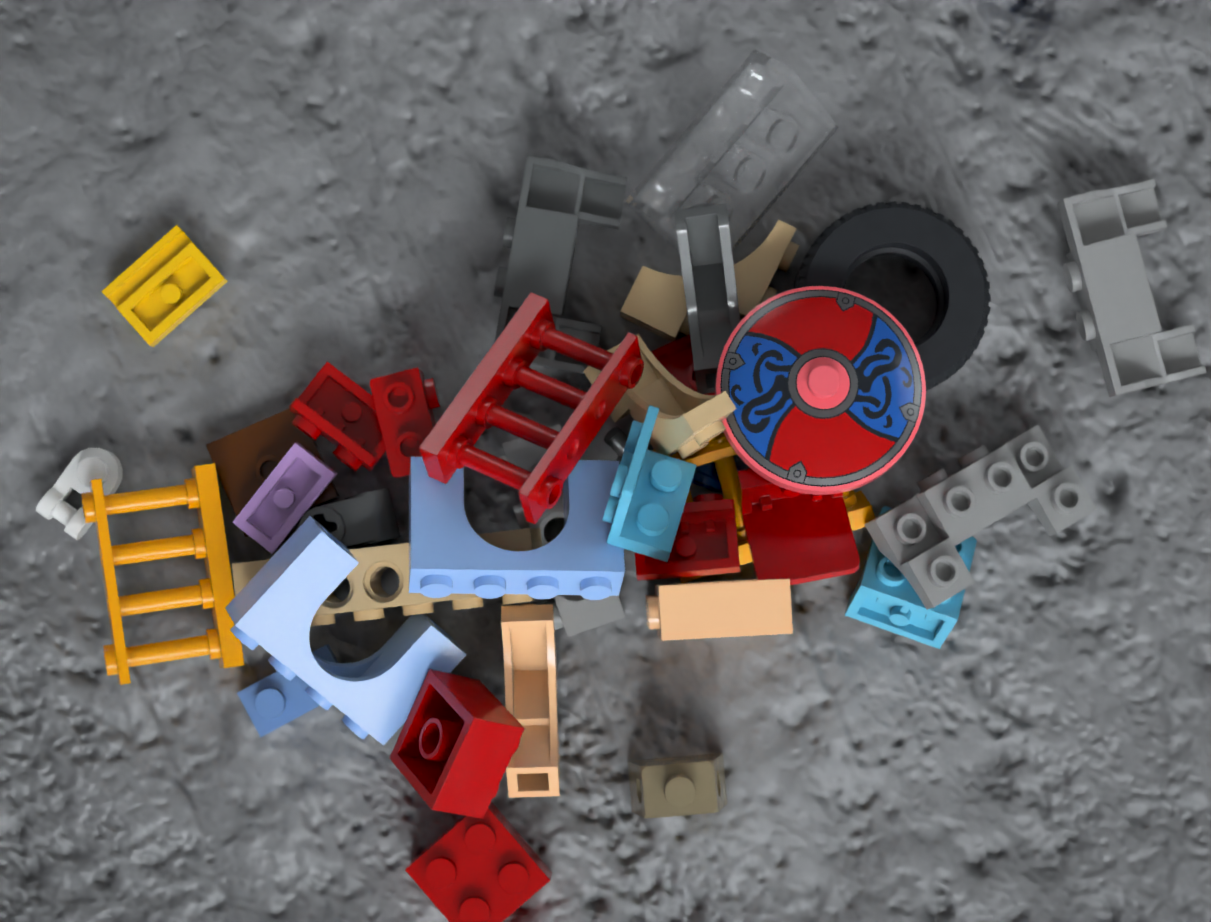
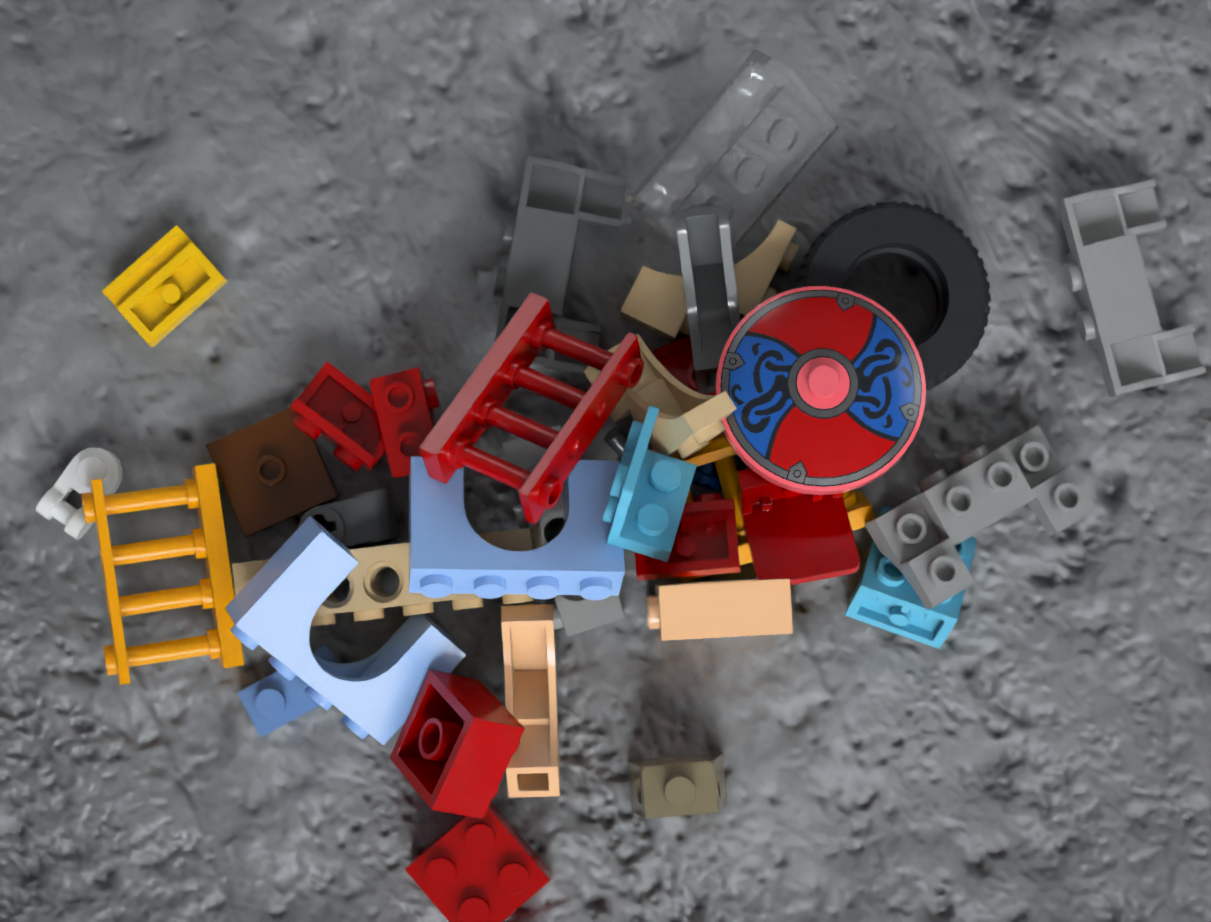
(284, 497): lavender plate -> none

